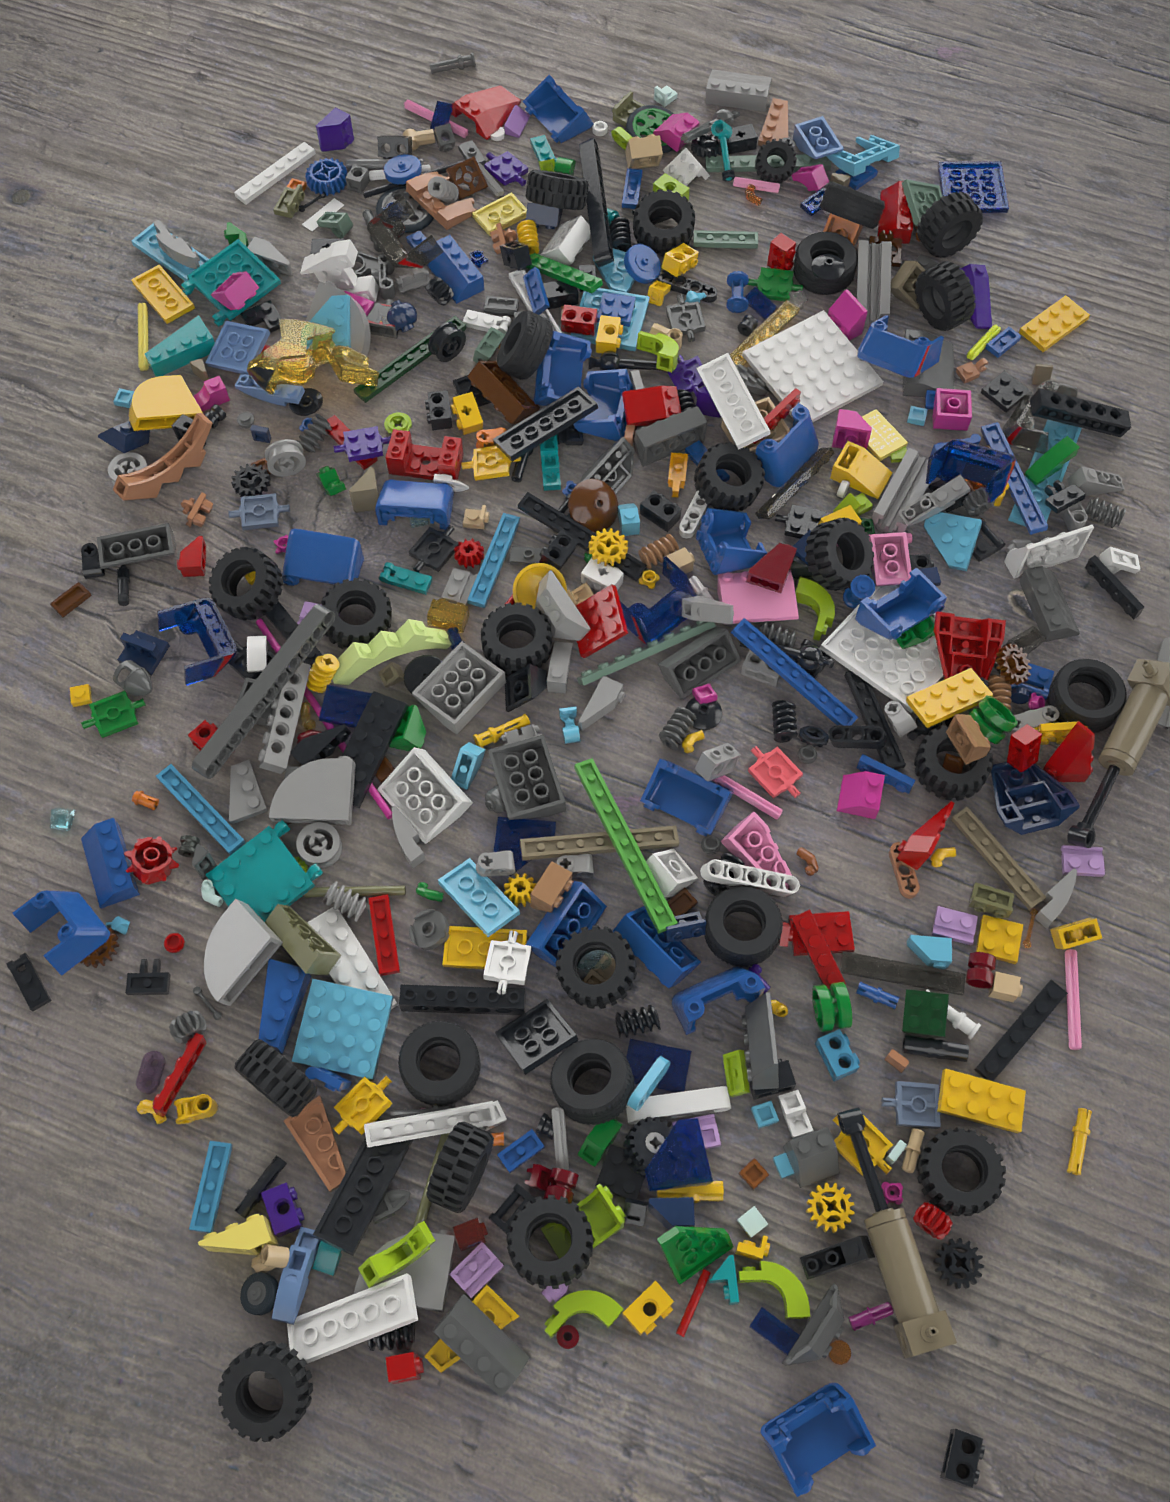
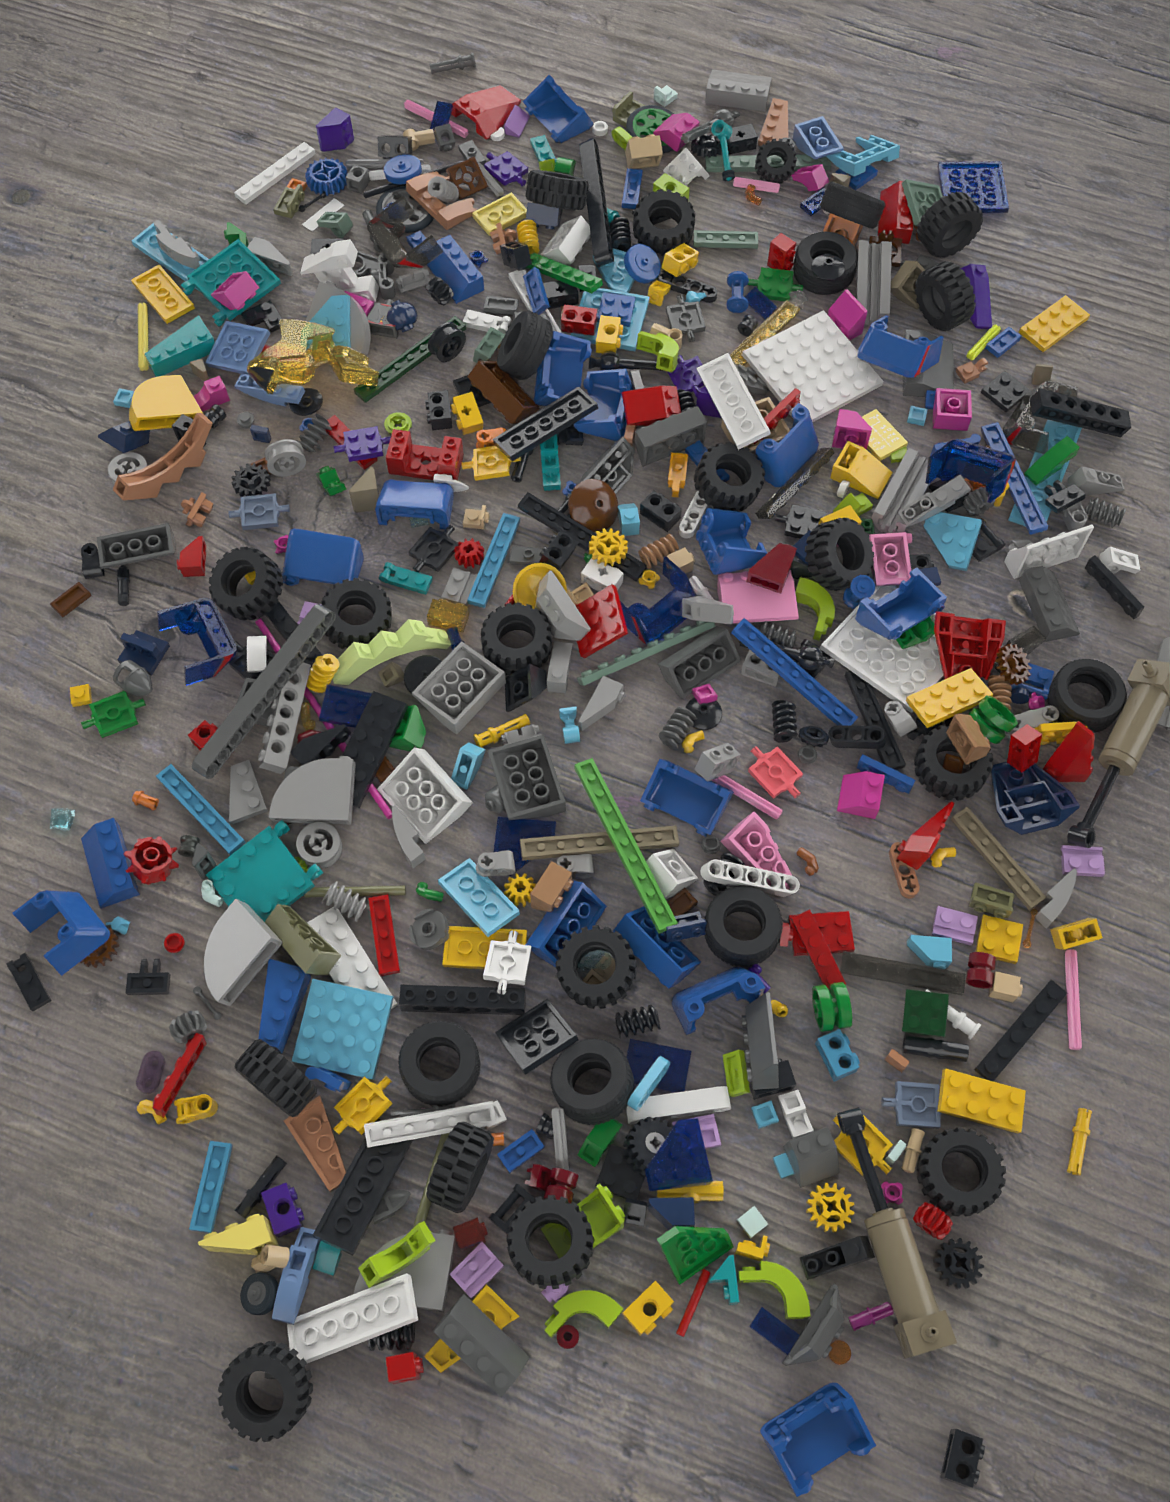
(753, 1174): dark orange tile -> none
(877, 995): blue pin -> none

